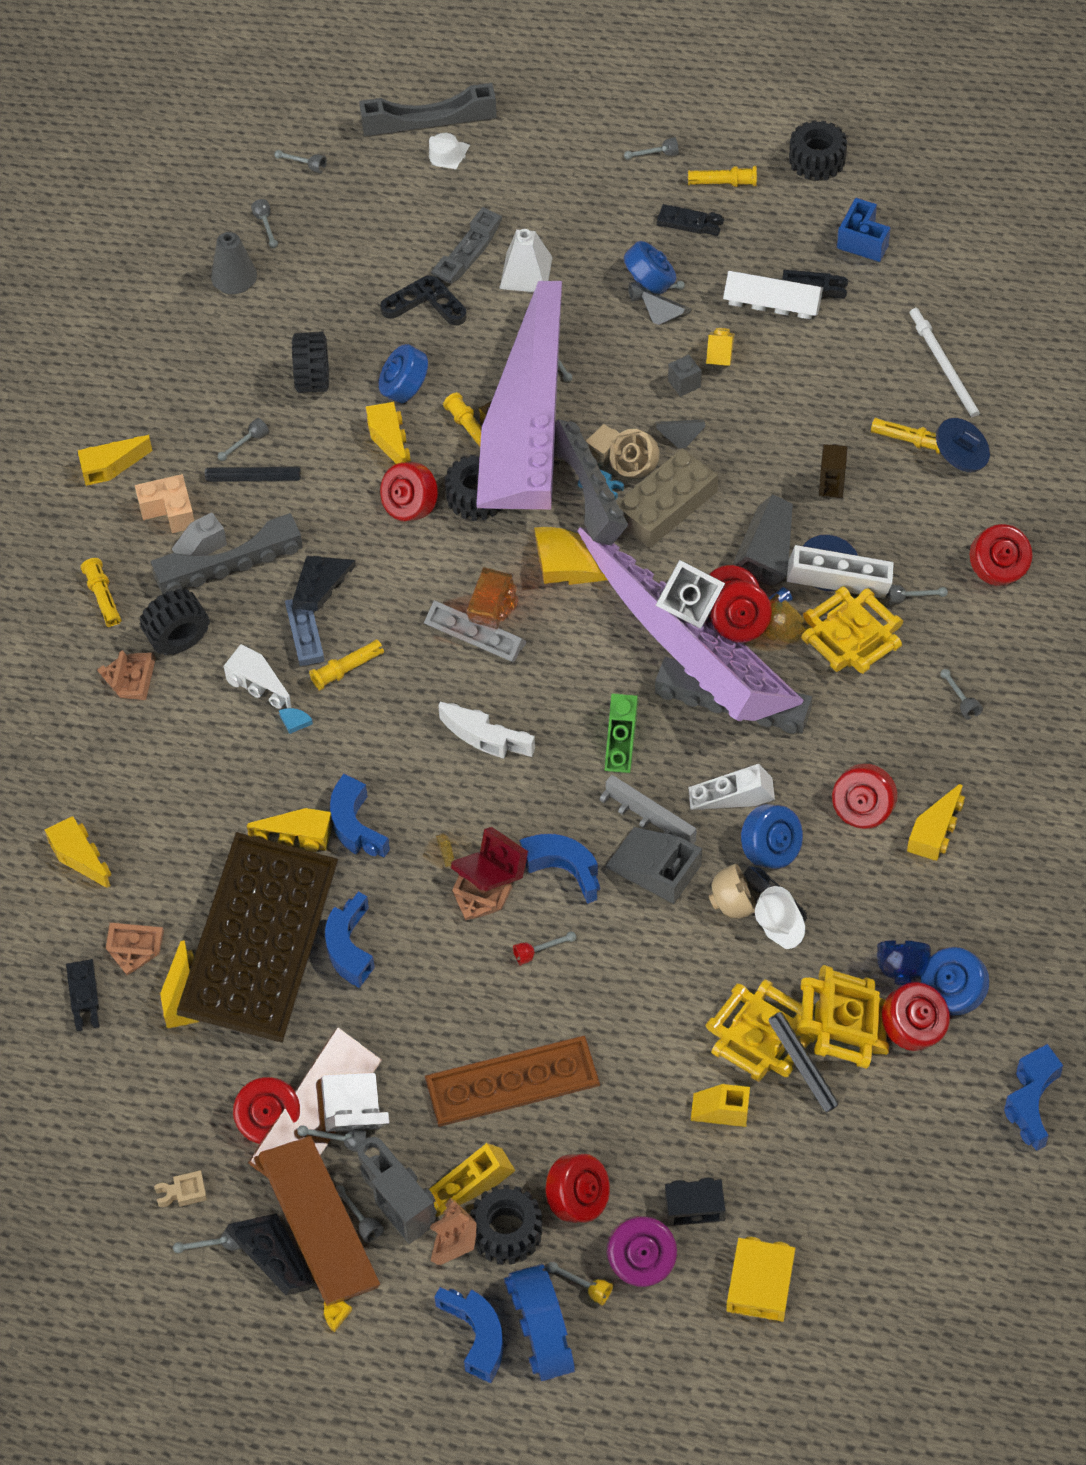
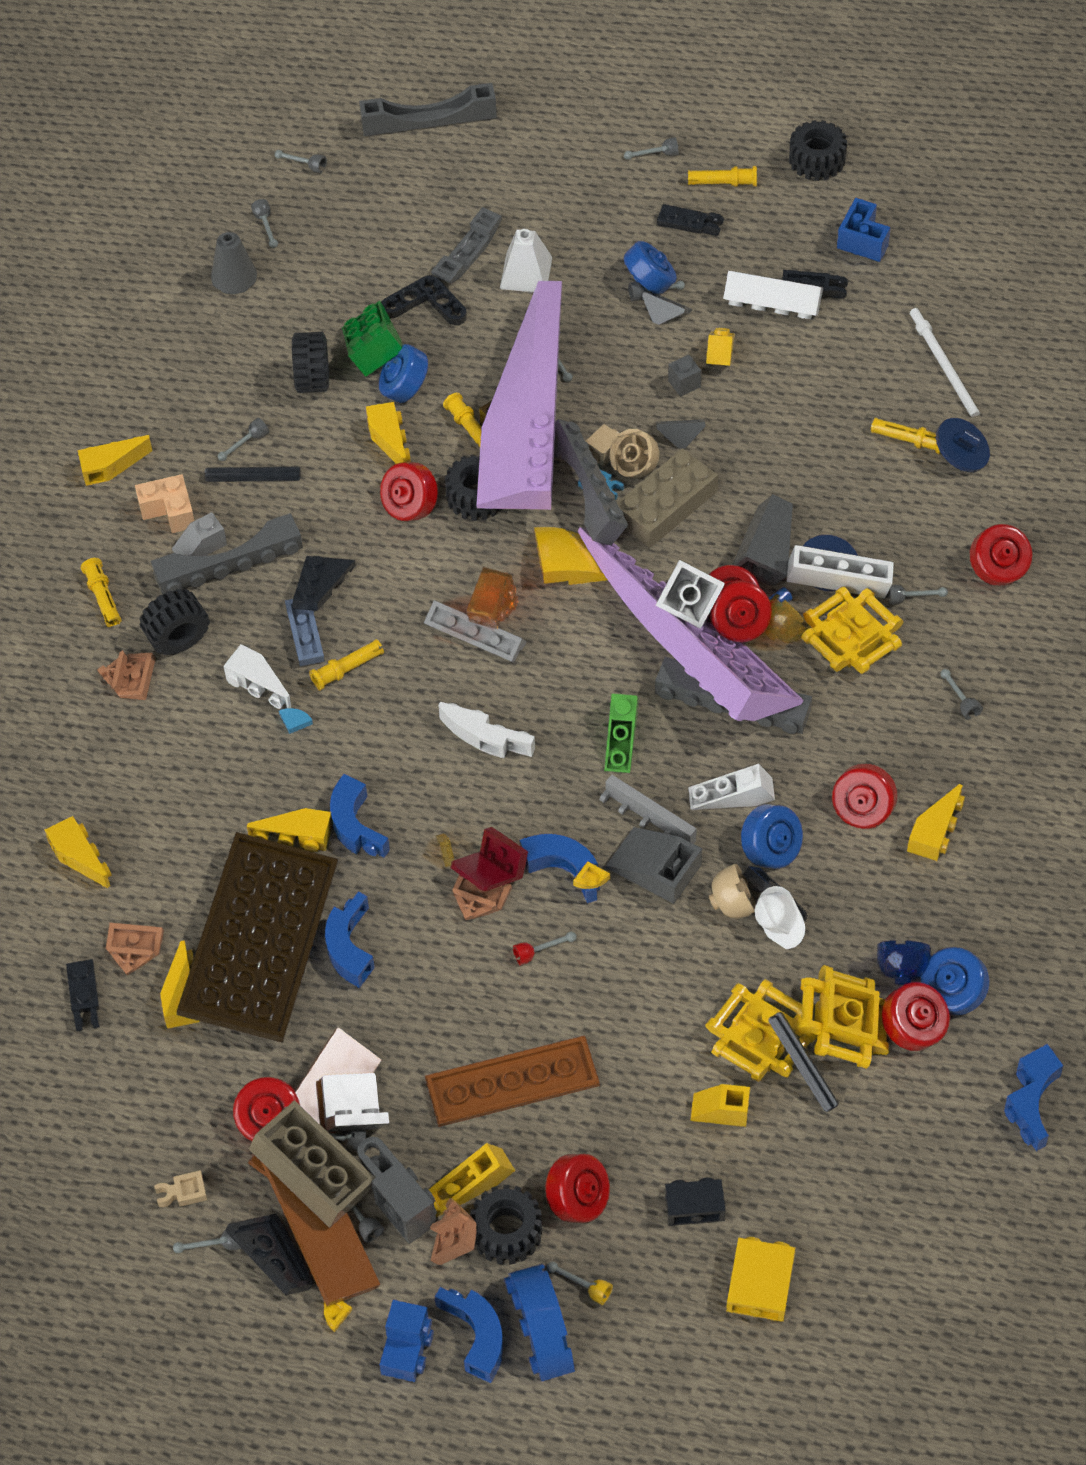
(312, 1163): none -> dark tan brick
(371, 338): none -> green slope
(407, 1335): none -> blue brick
(446, 150): white piece -> none
(591, 877): none -> yellow tile
(641, 1251): magenta wheel -> none
(833, 470): dark brown brick -> none

